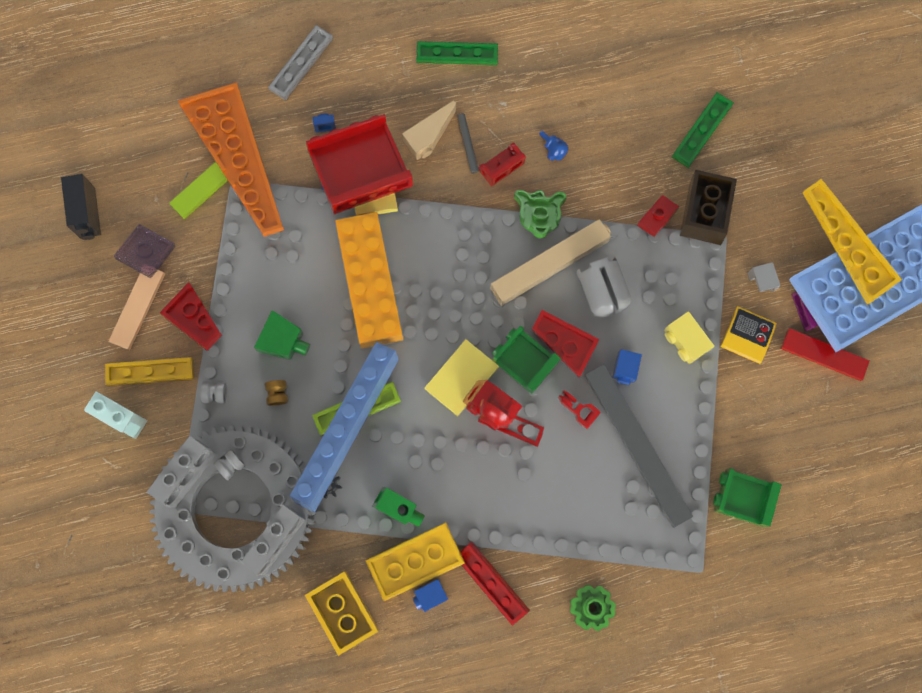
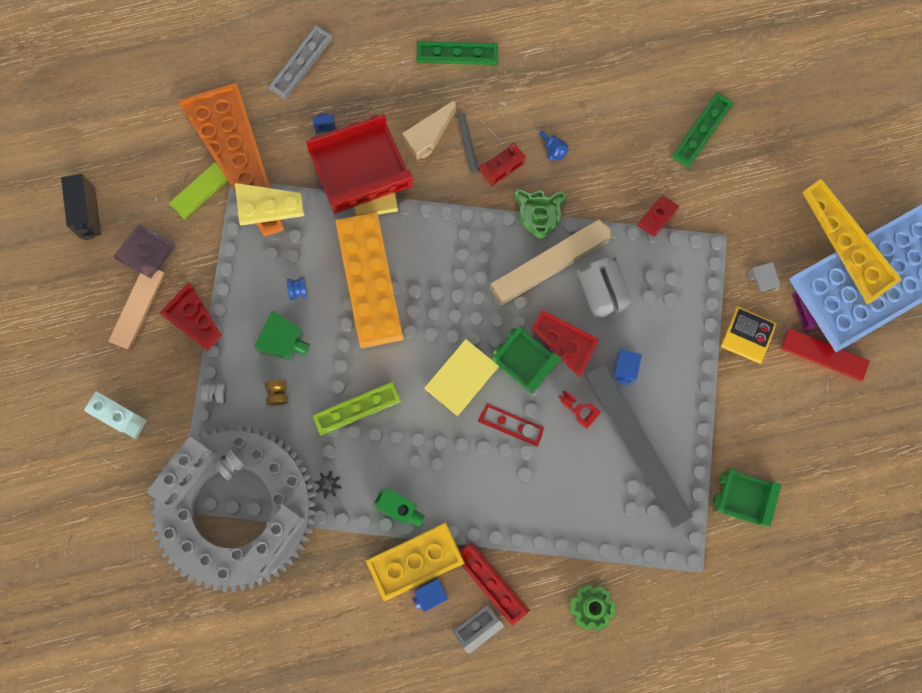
(149, 371): yellow tile -> none
(266, 204): none -> light yellow wing
(297, 288): none -> blue wheel
(342, 613): yellow brick -> none
(344, 427): medium blue brick -> none
(478, 629): none -> light grey slope
(492, 404): red brick -> none
(688, 338): light yellow brick -> none
(708, 207): dark brown brick -> none

